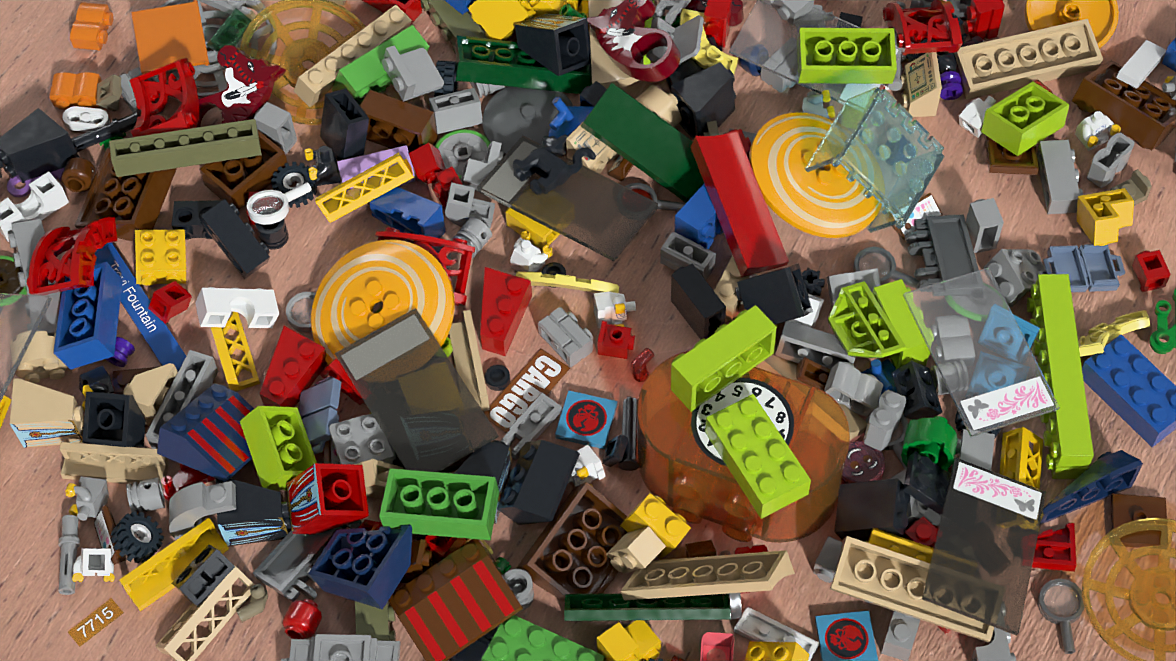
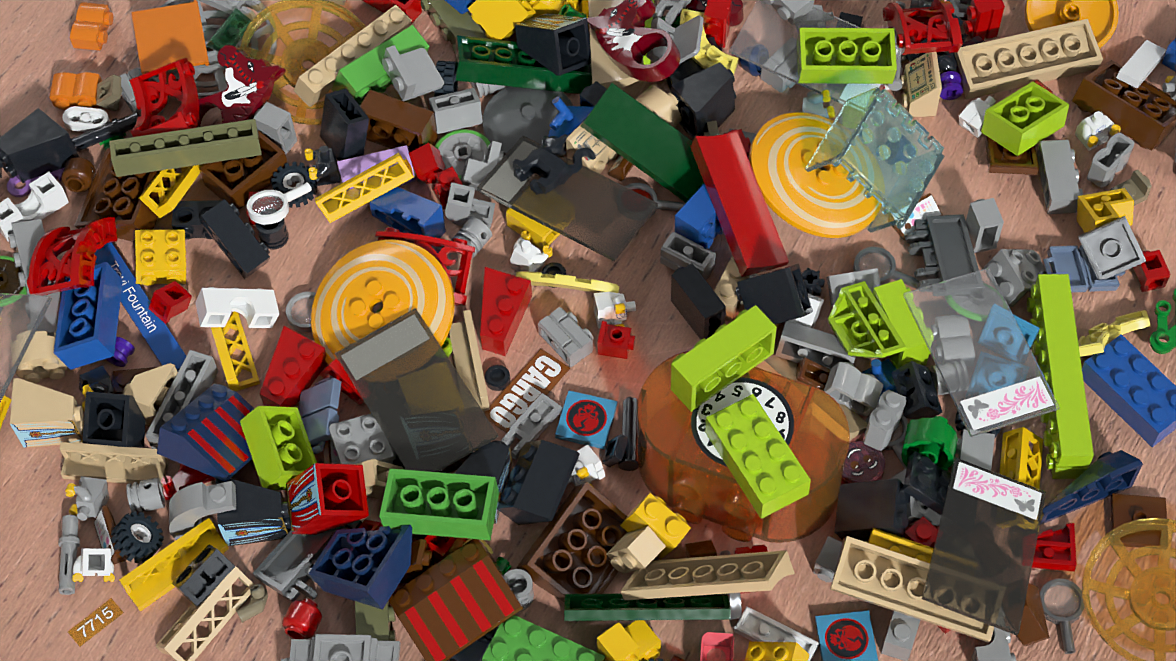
(173, 194): none -> yellow fence
(639, 367): clear red arm -> none
(1033, 622): none -> reddish brown slope
(1112, 248): none -> flat silver tile

